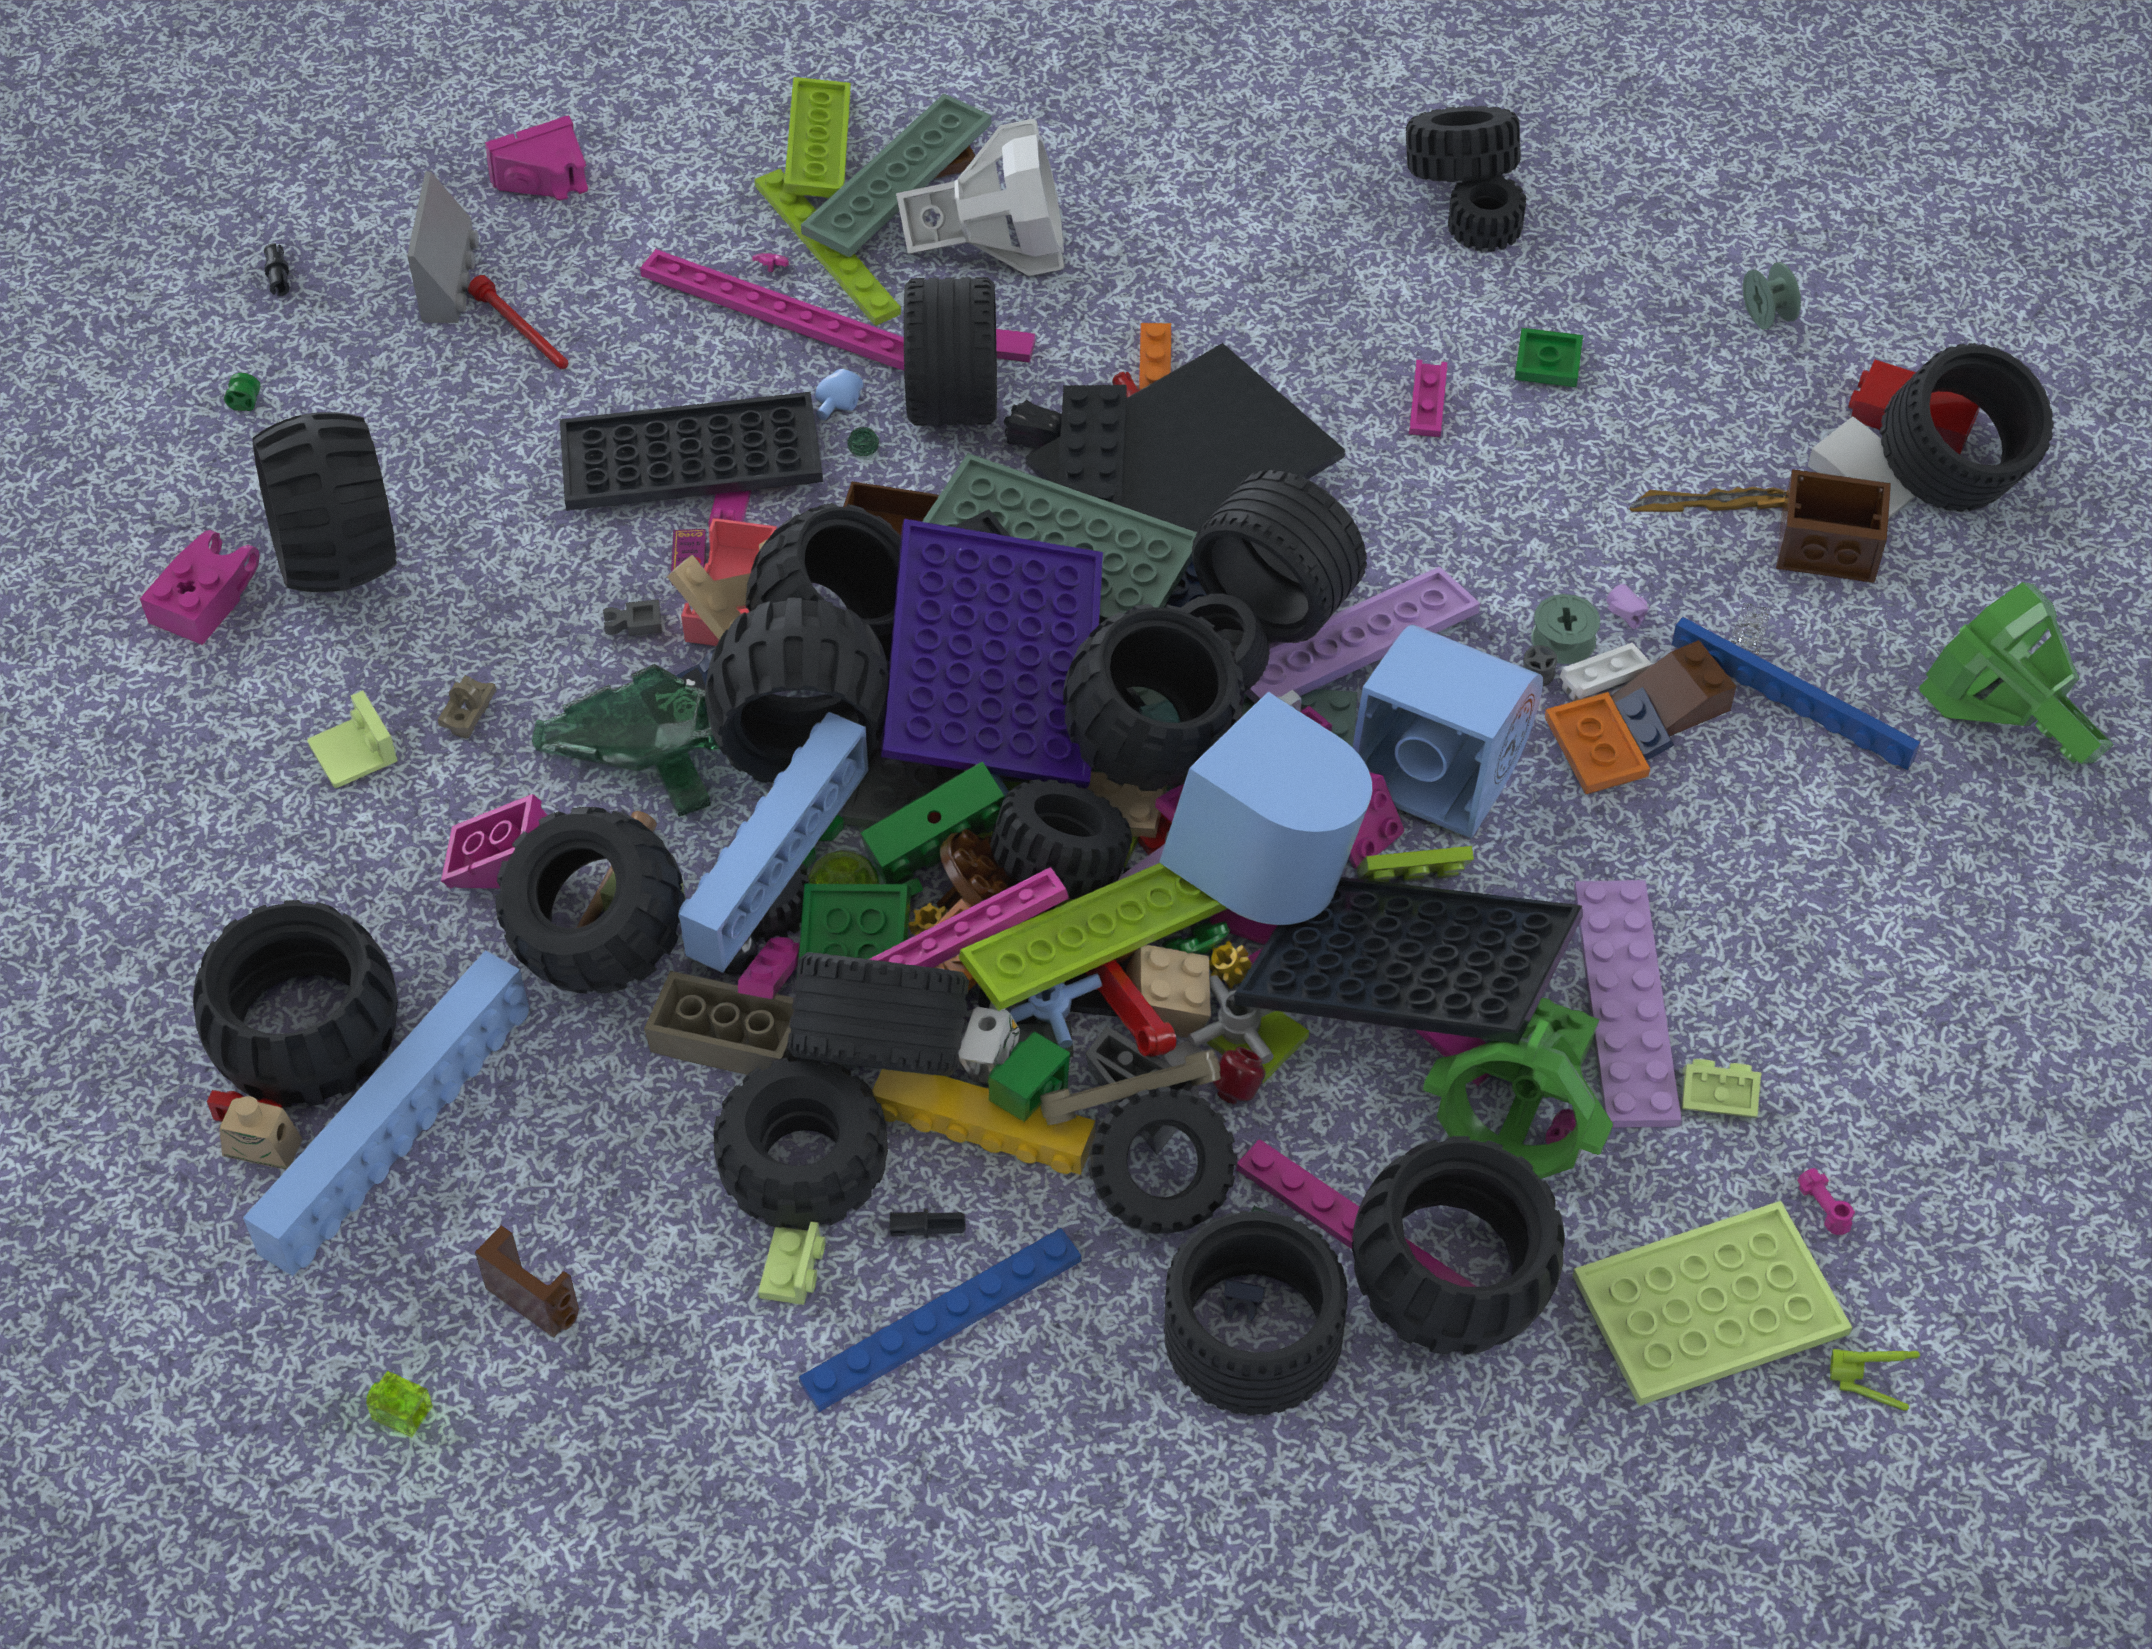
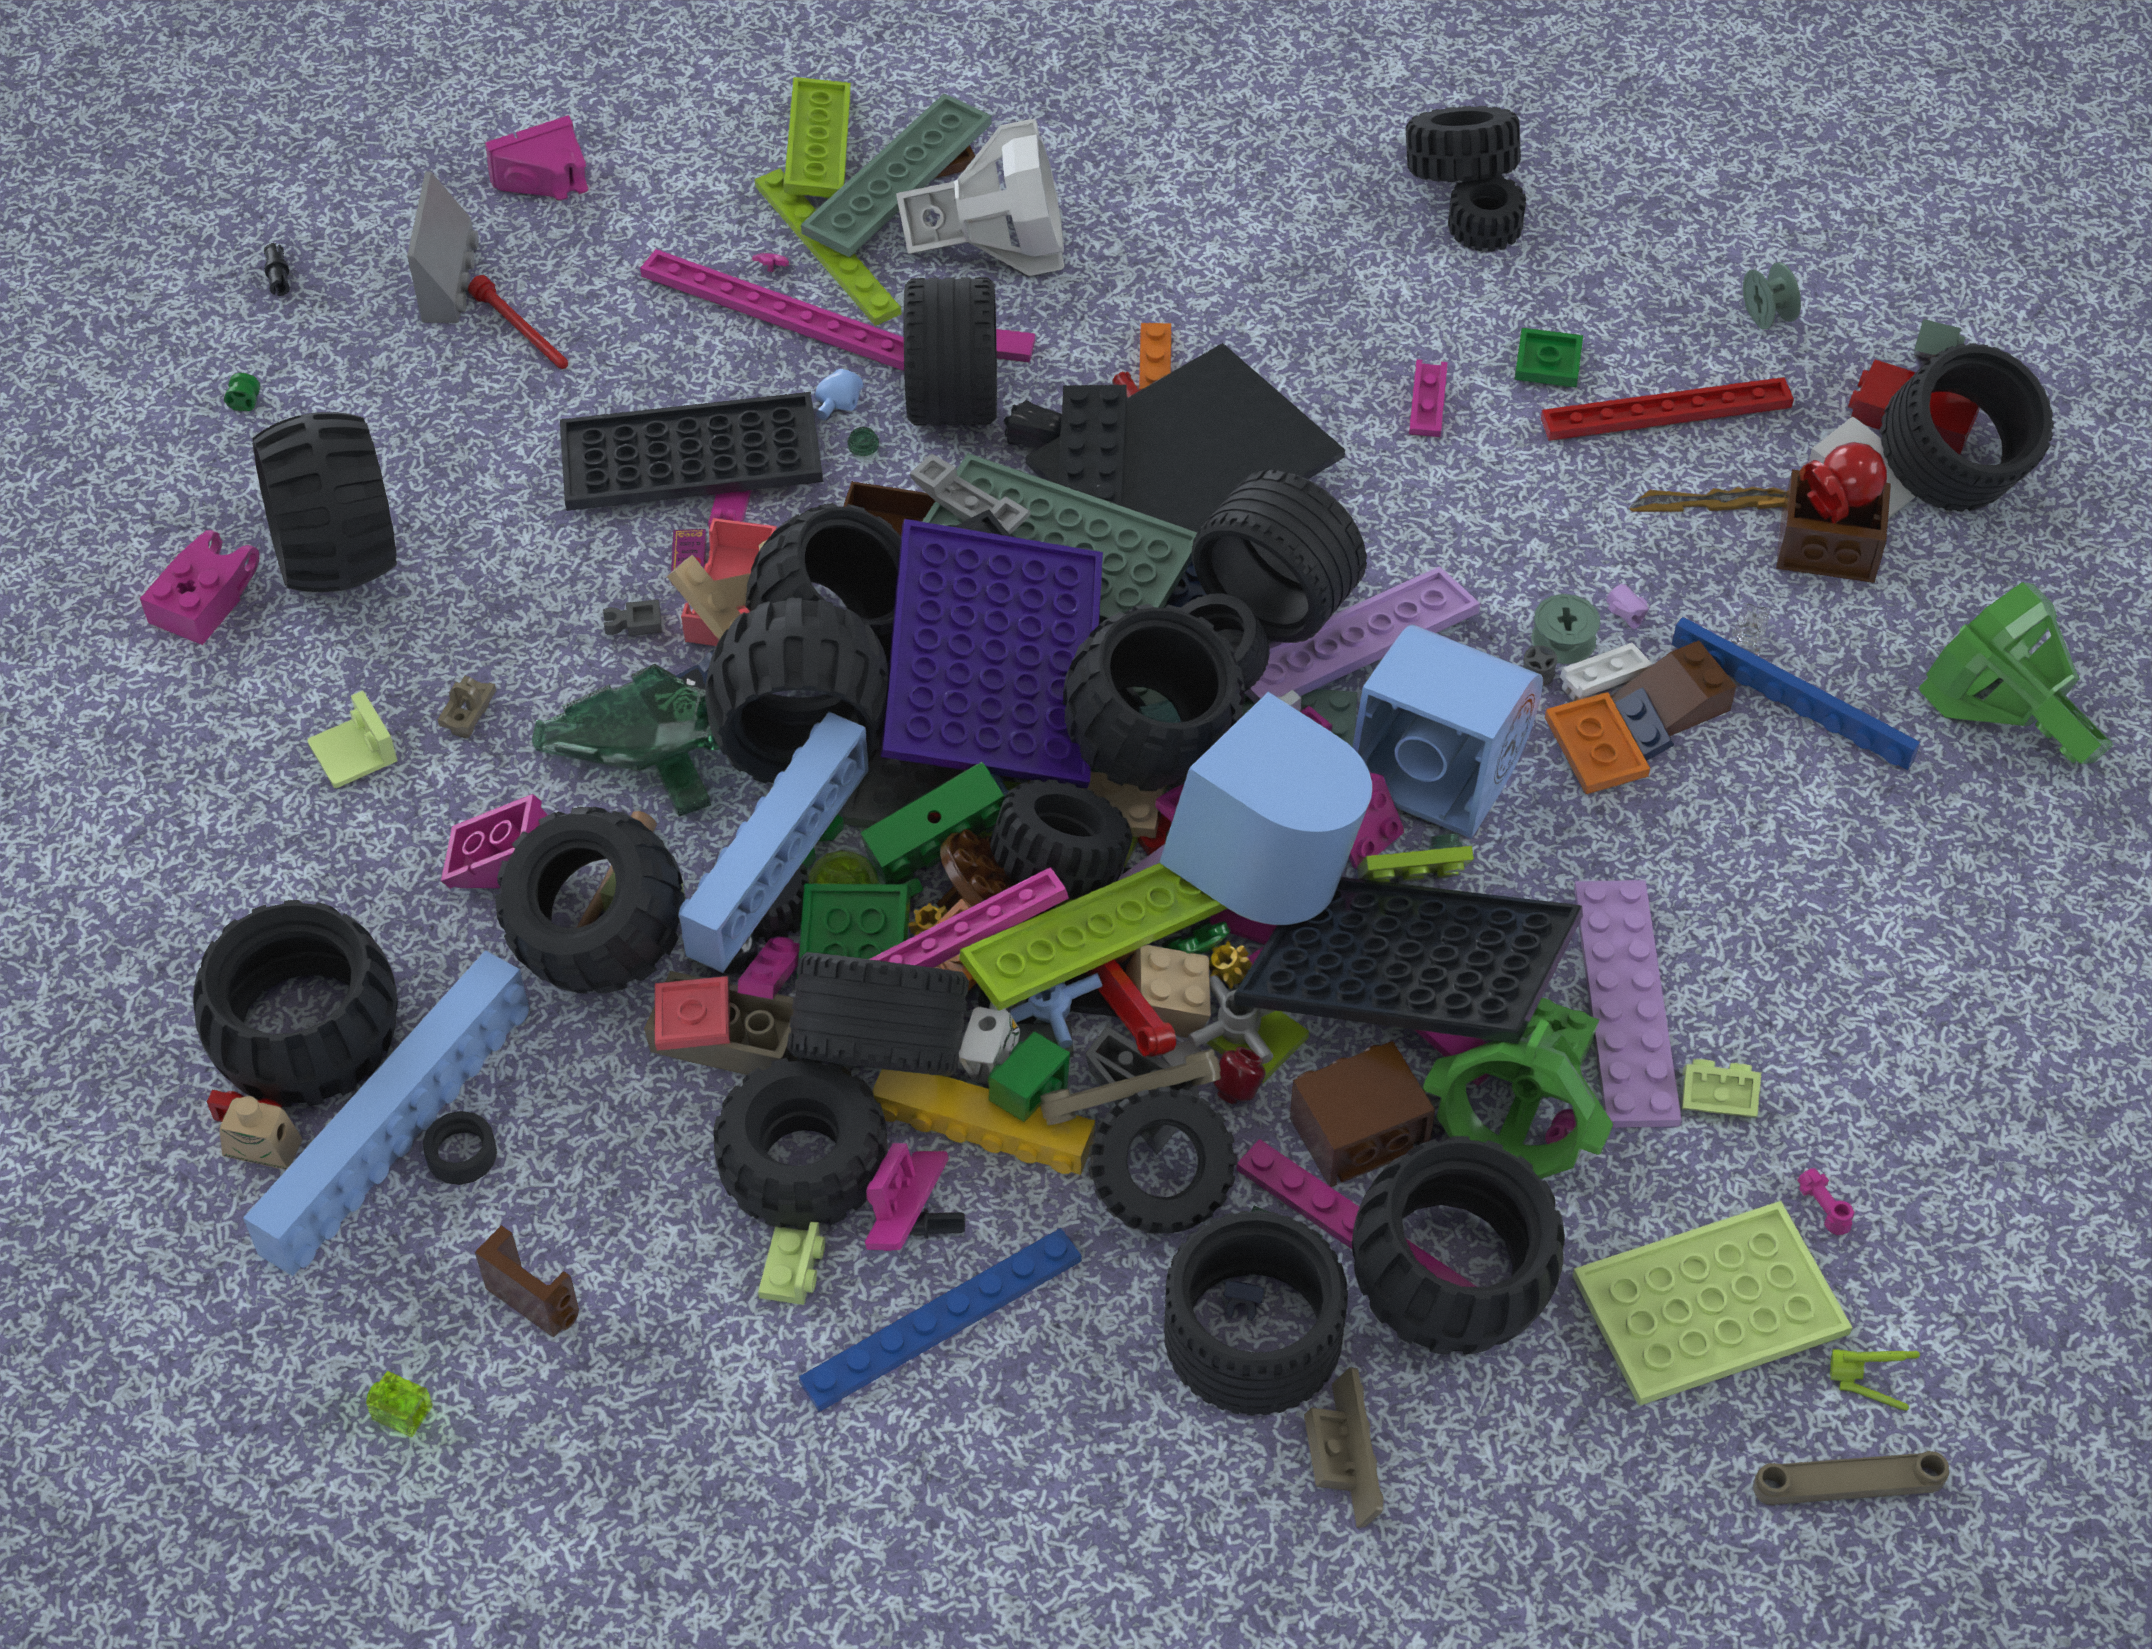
(464, 1171): none -> black tyre
(692, 1013): none -> coral tile
(900, 1193): none -> dark pink bracket
(961, 498): none -> light grey slope
(1343, 1448): none -> dark tan bracket
(1360, 1112): none -> reddish brown container
(1445, 841): none -> clear green plate
(1666, 408): none -> red plate
(1847, 478): none -> red tile
(1851, 1478): none -> dark tan piece
(1935, 338): none -> sand green brick

